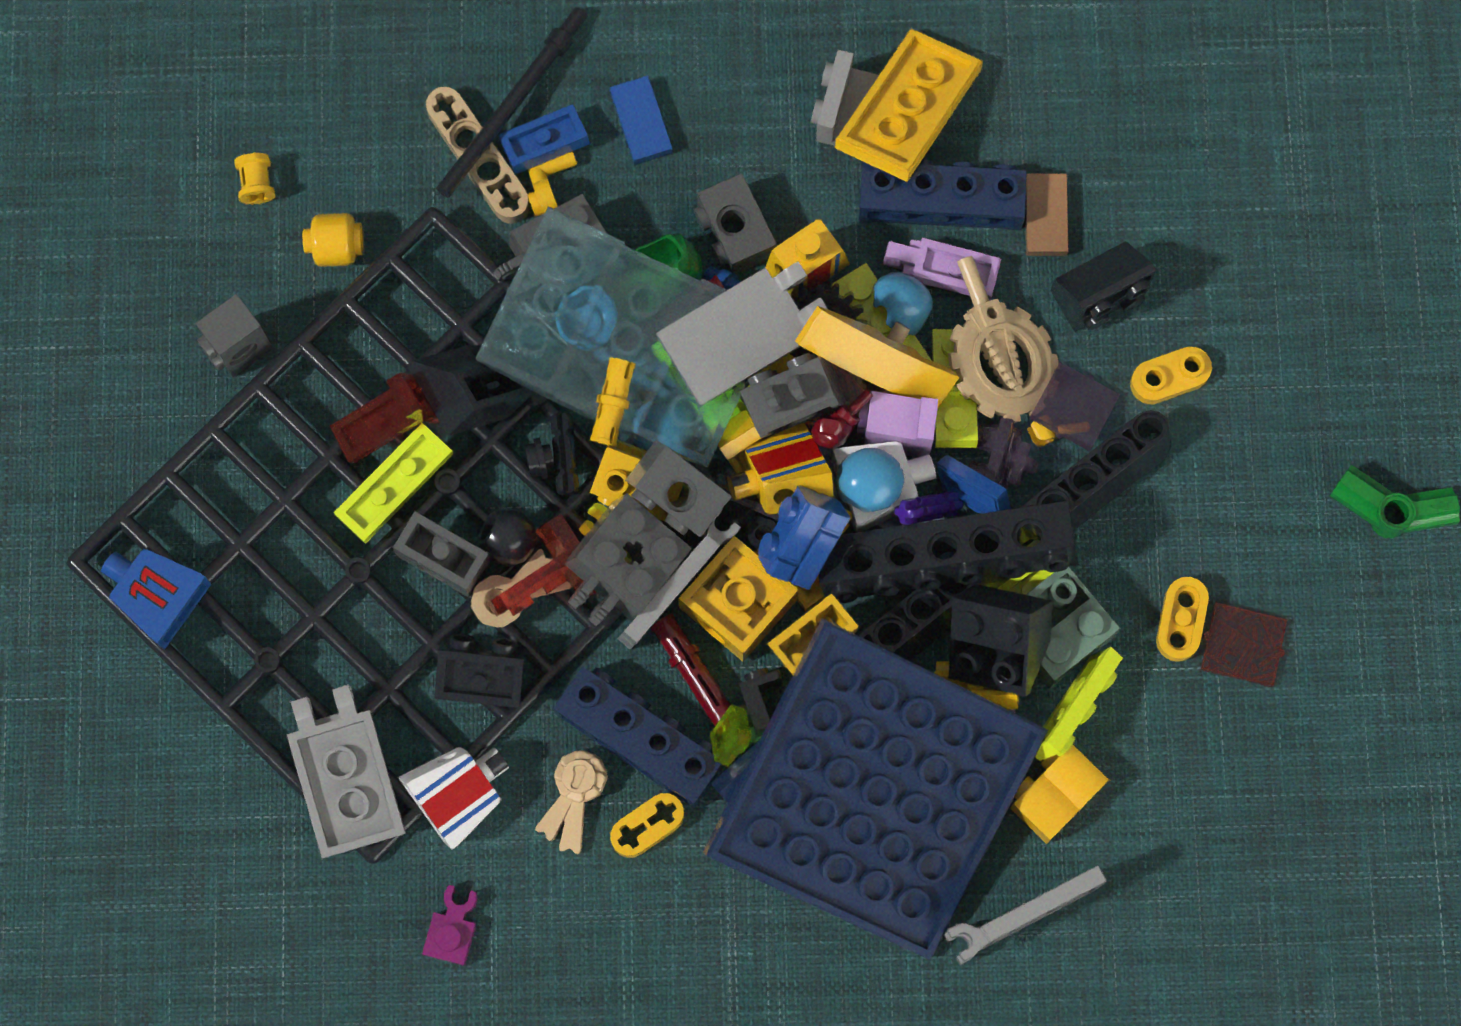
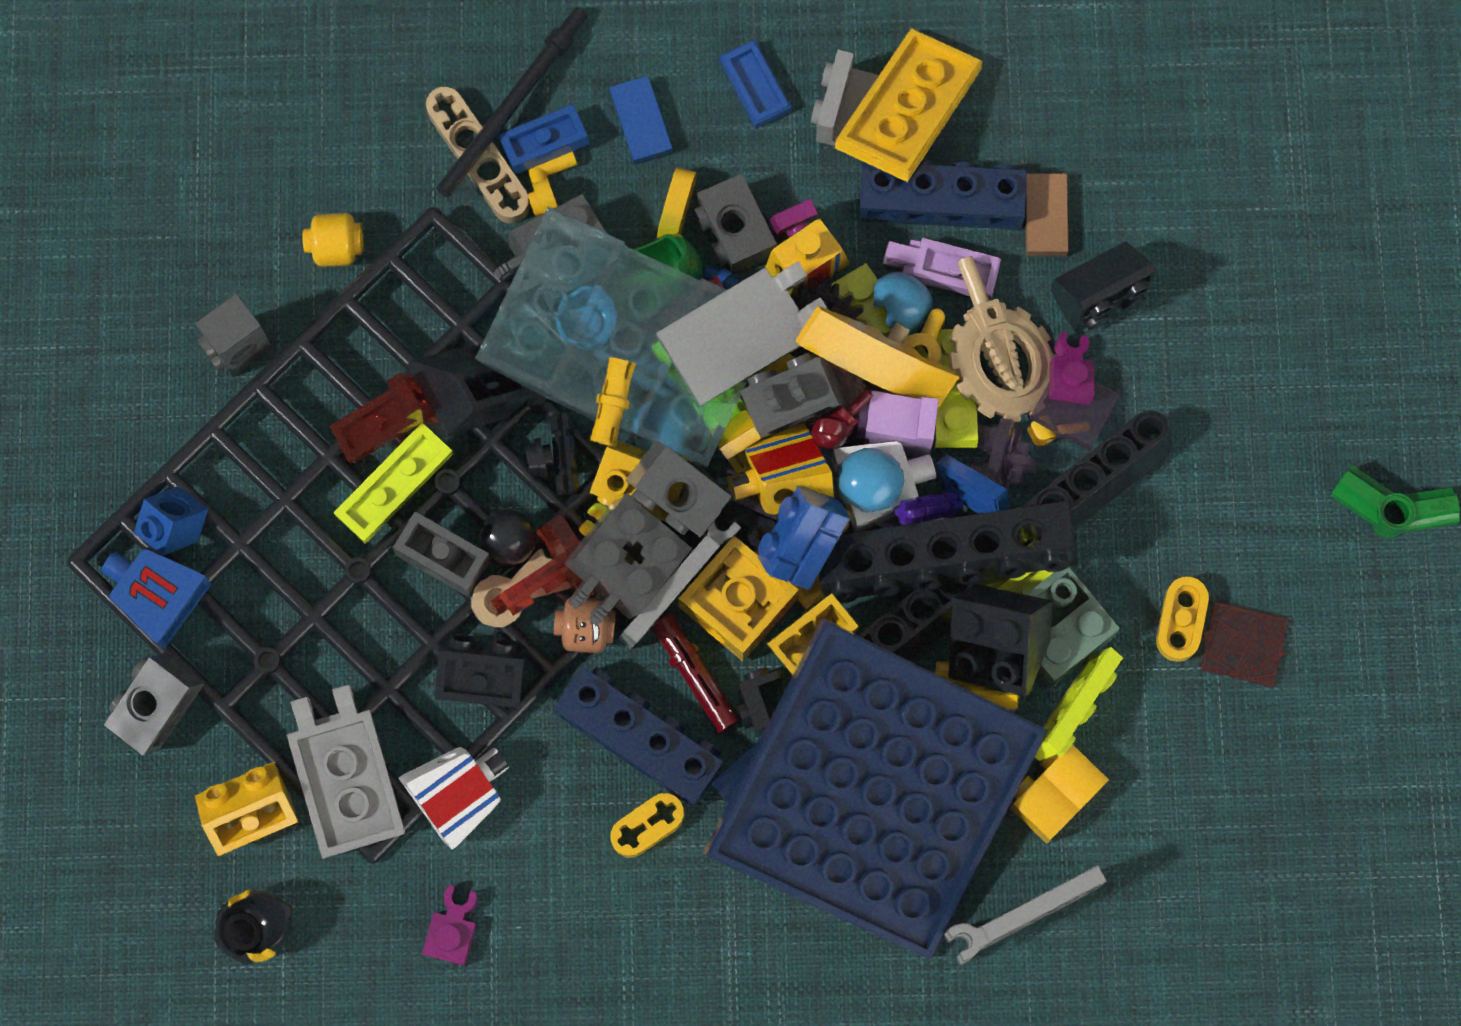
(170, 520): none -> blue brick
(174, 692): none -> brick
(245, 808): none -> yellow brick
(252, 926): none -> black hair
(254, 178): yellow bush -> none
(579, 779): tan piece -> none
(581, 634): none -> nougat head
(677, 202): none -> yellow beam
(730, 735): clear neon green plate -> none
(755, 84): none -> blue tile
(793, 219): none -> magenta plate
(928, 335): none -> yellow plate
(1069, 375): none -> magenta plate
(1173, 375): yellow plate -> none

